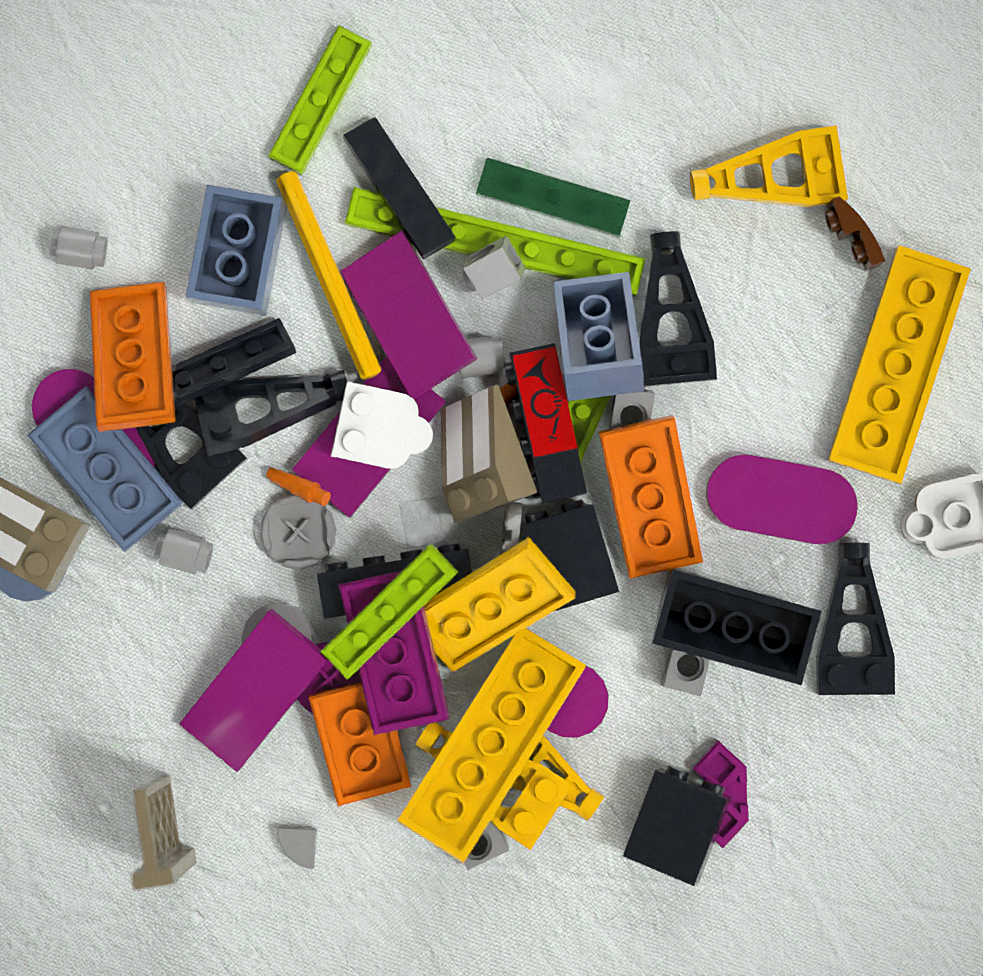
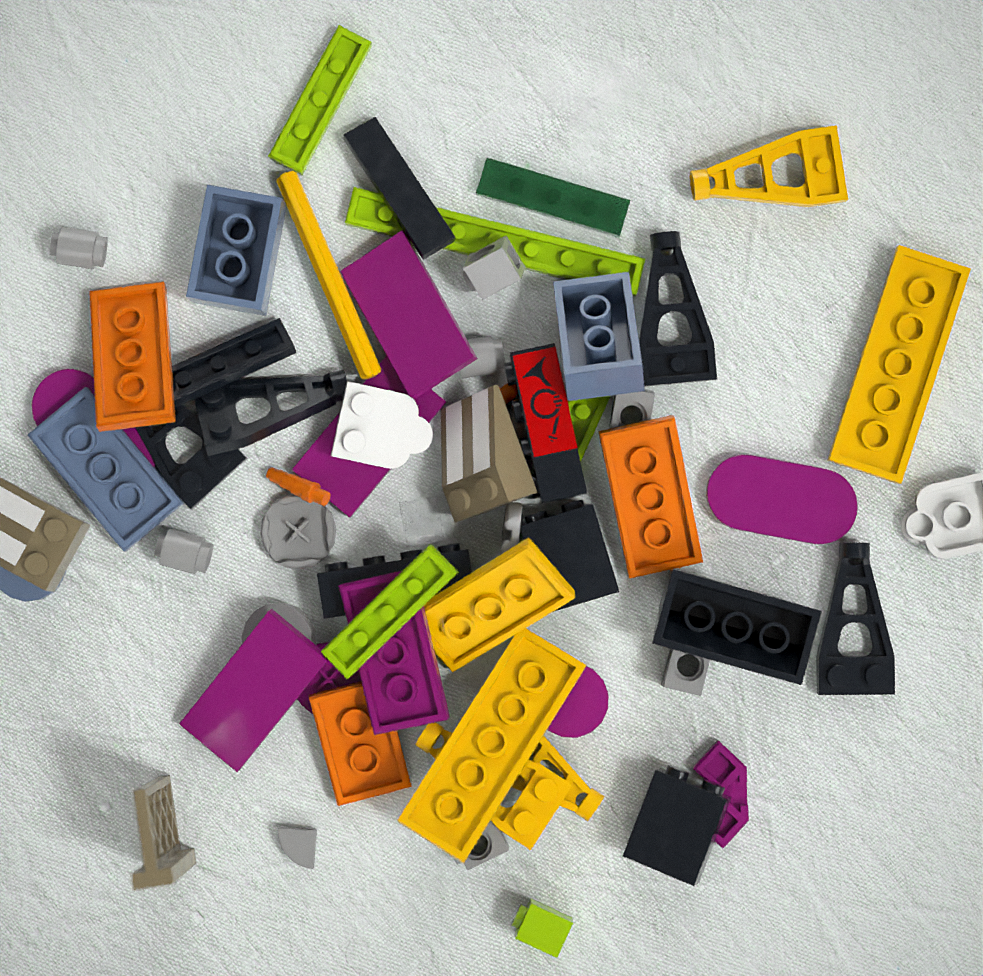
(542, 927): none -> lime brick
(848, 223): reddish brown slope -> none

